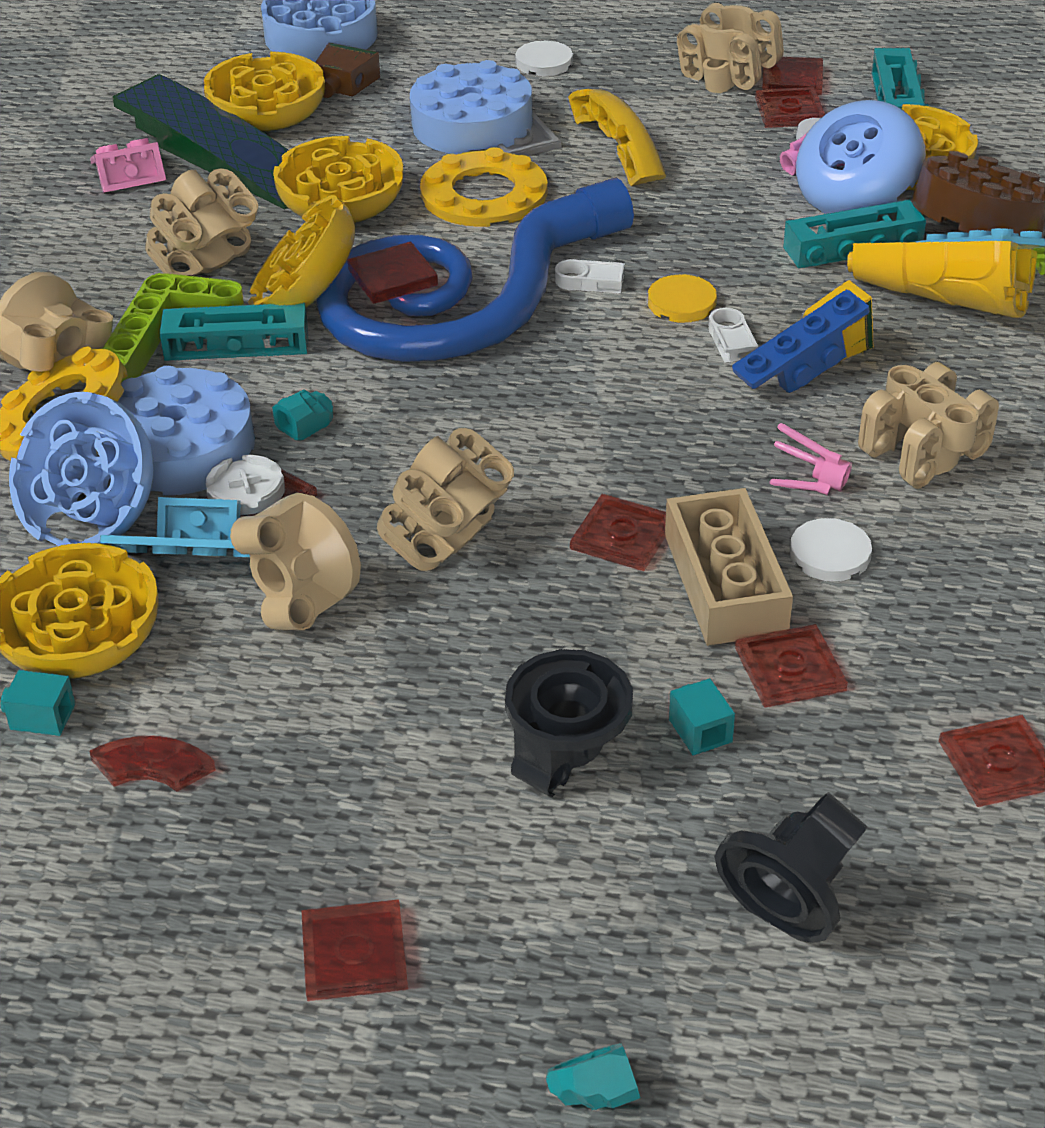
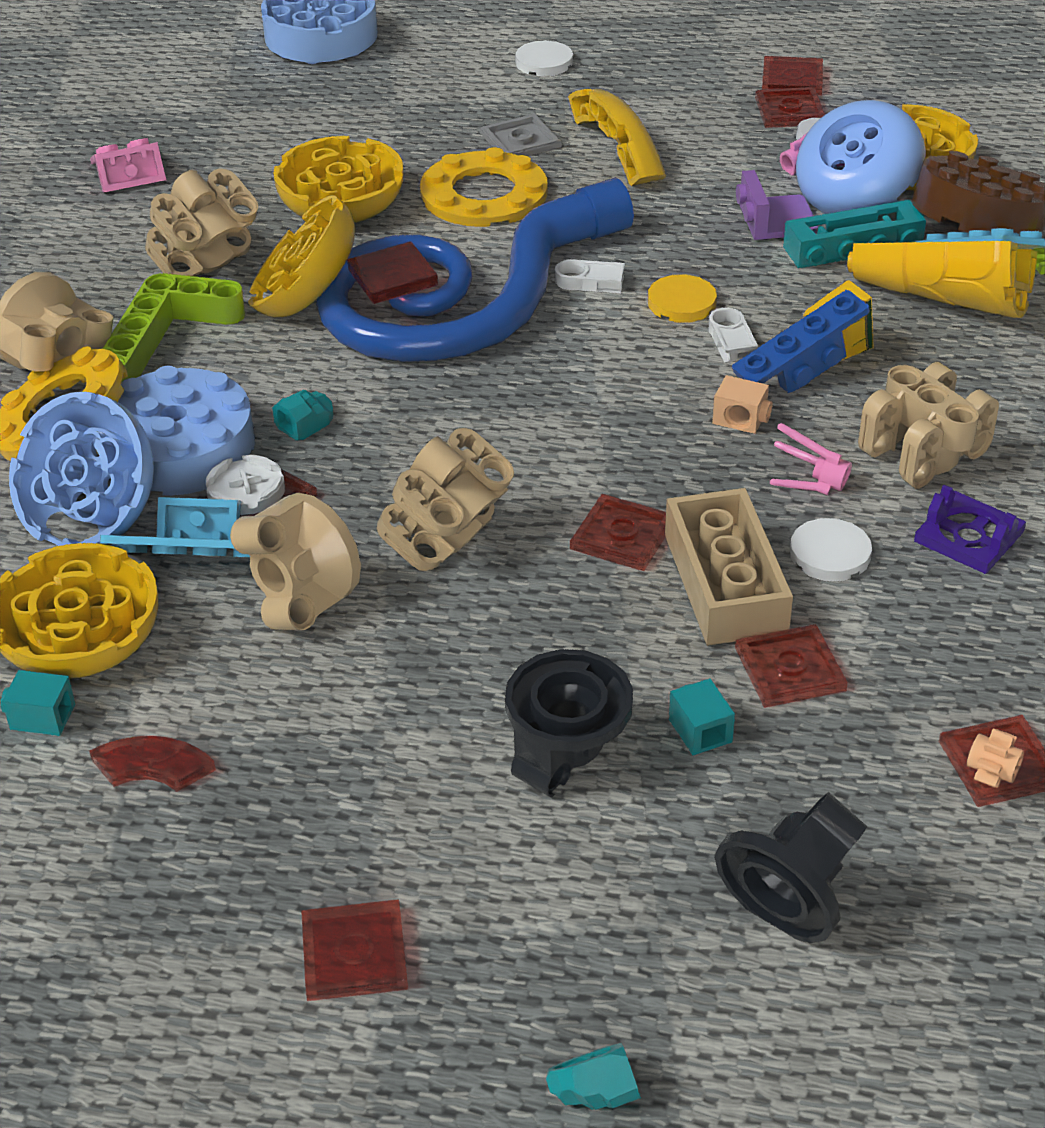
(204, 133): slope -> none
(233, 331): teal brick -> none
(267, 90): yellow brick -> none
(348, 69): reddish brown torso -> none
(471, 107): light blue brick -> none
(730, 49): tan piece -> none
(741, 404): none -> light nougat brick
(768, 214): none -> medium lavender bracket
(889, 68): teal brick -> none
(951, 502): none -> dark purple piece
(995, 758): none -> light nougat gear

